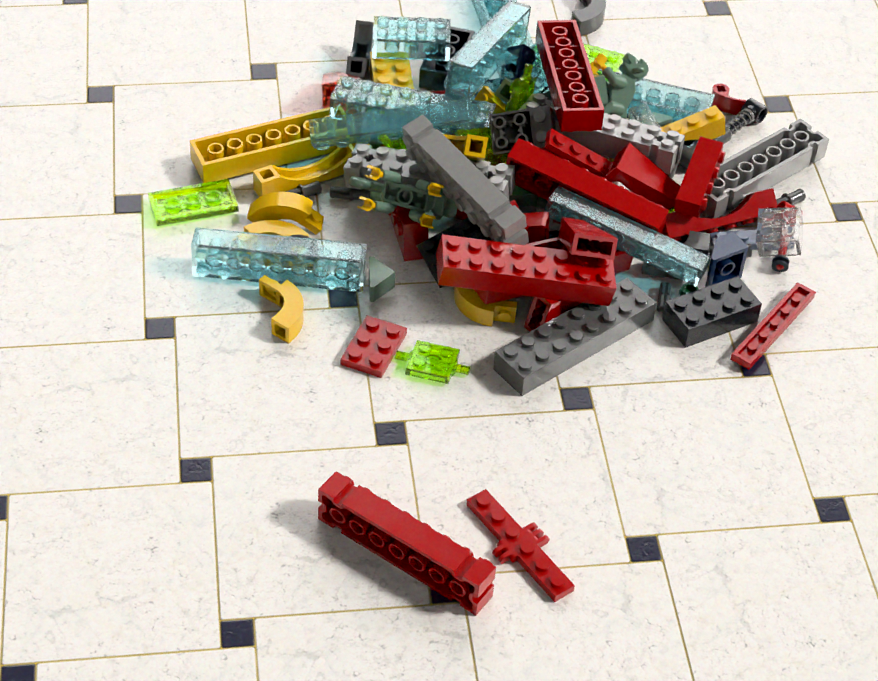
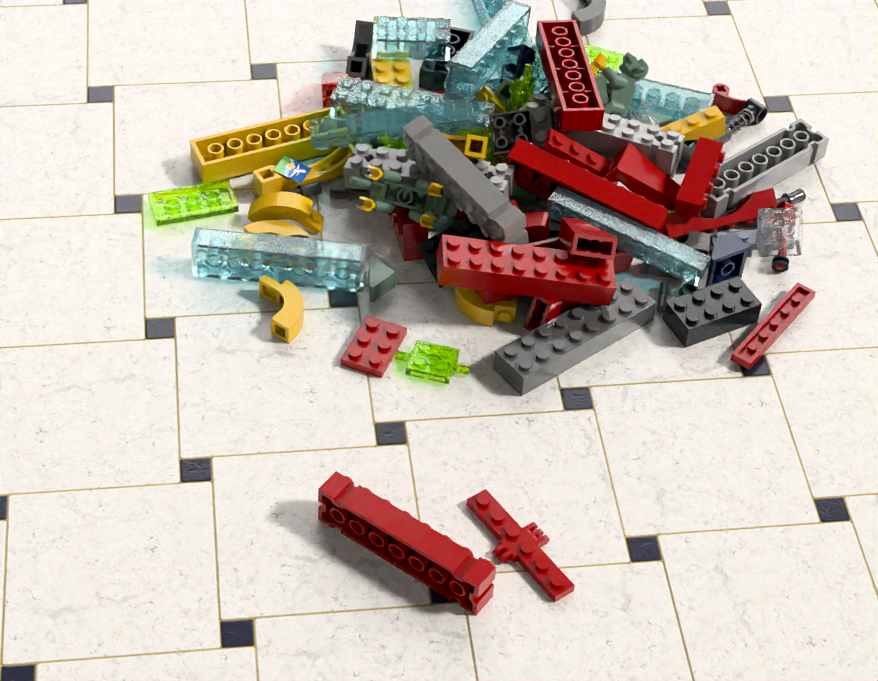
(292, 169): none -> sticker

